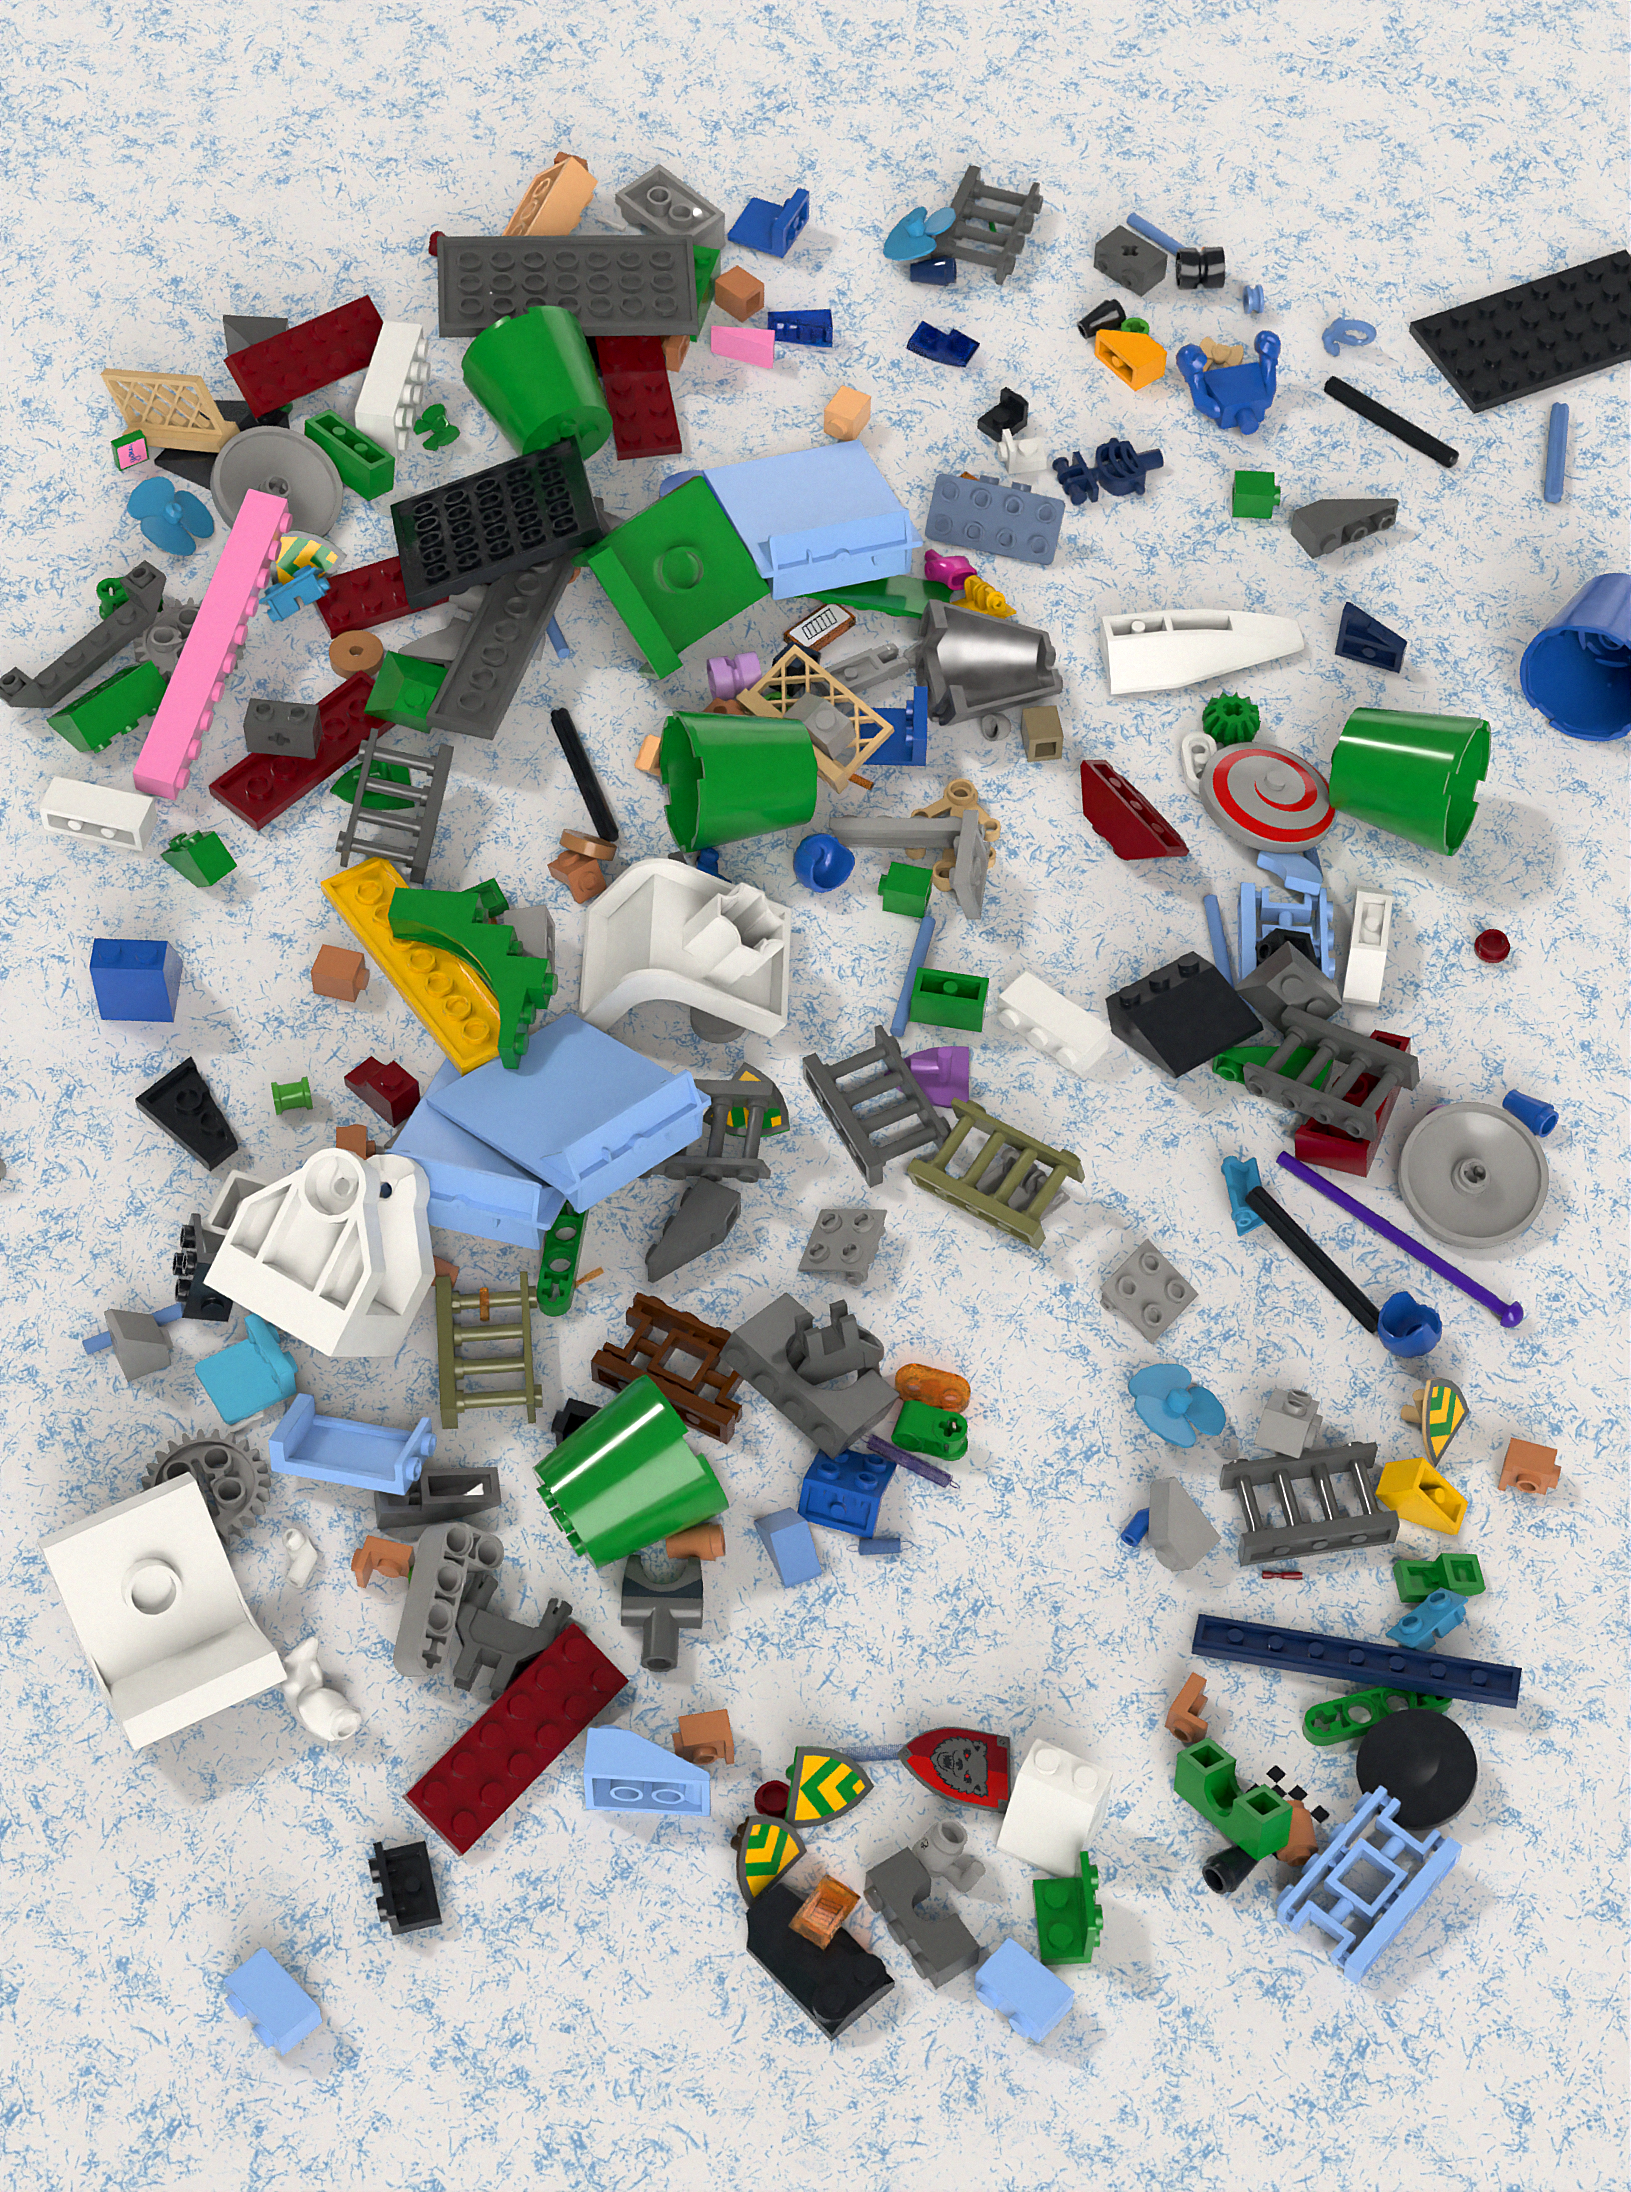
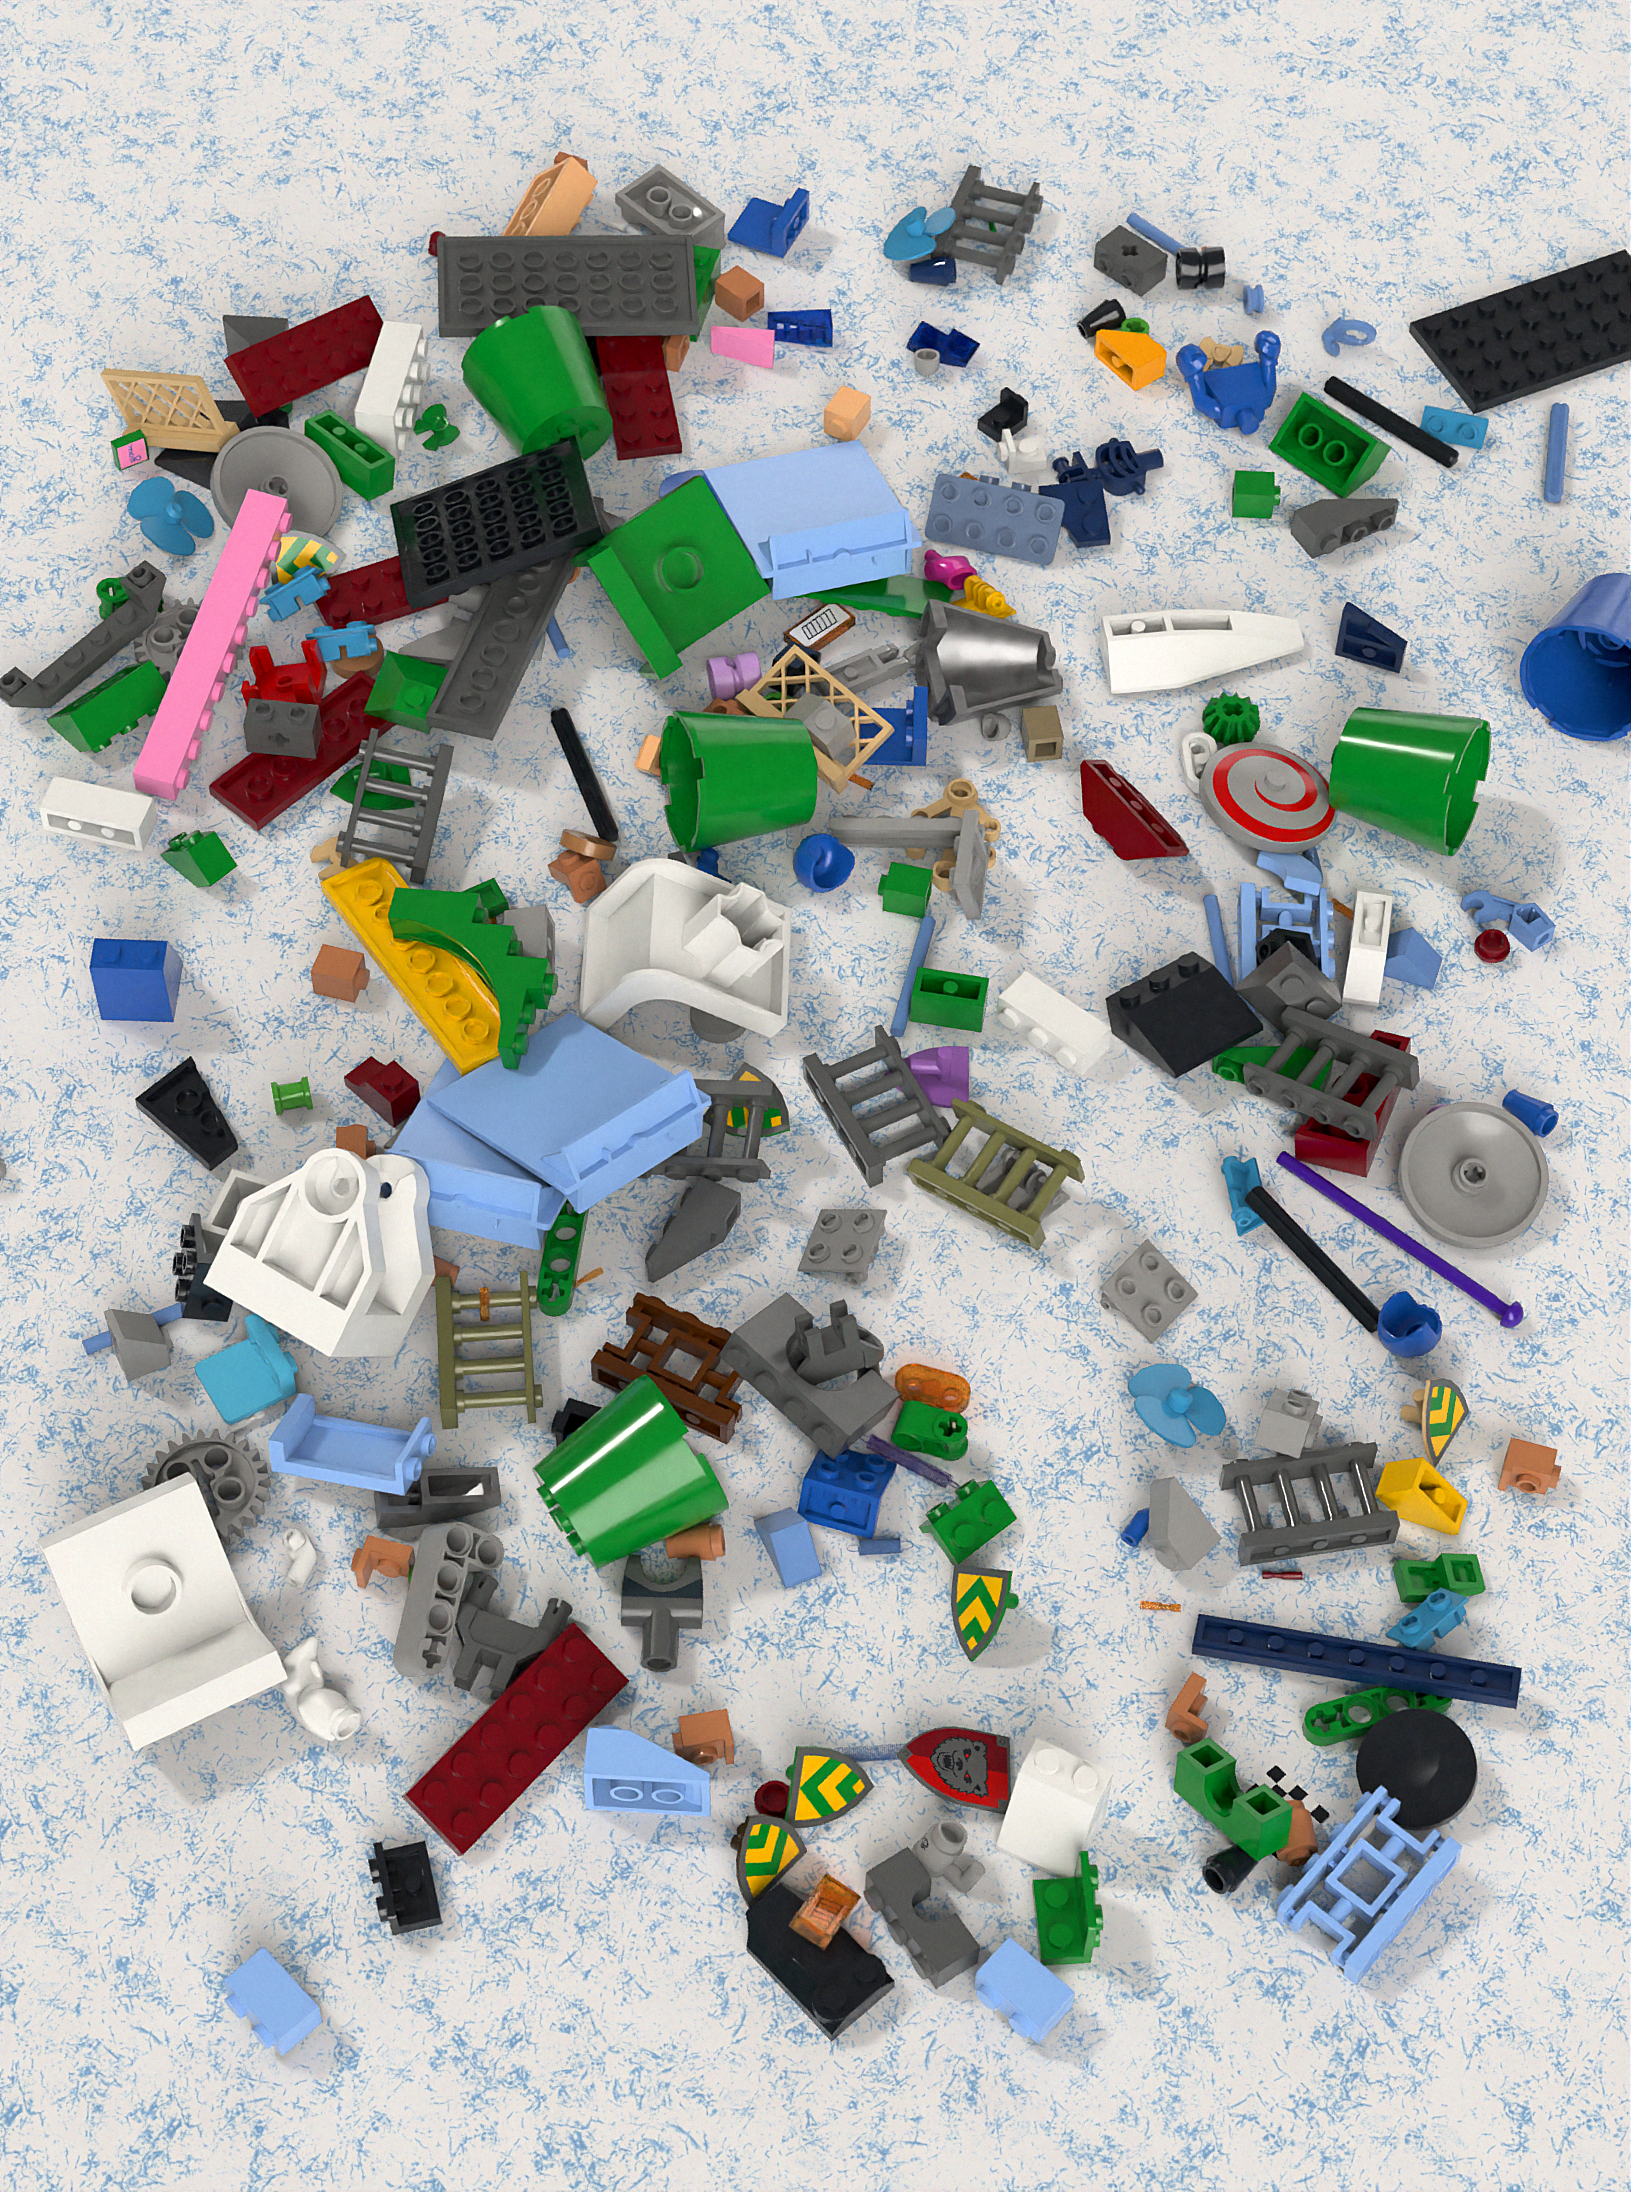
(290, 682): none -> red panel
(327, 851): none -> tan piece
(354, 637): none -> dark azure hinge
(927, 361): none -> light grey hinge
(968, 1519): none -> green bracket
(979, 1605): none -> shield
(1084, 511): none -> dark blue wing
(1159, 1606): none -> clear orange piece
(1329, 446): none -> green slope
(1342, 909): none -> clear orange piece
(1411, 959): none -> medium blue slope
(1455, 427): none -> dark azure hinge
(1531, 935): none -> medium blue piece

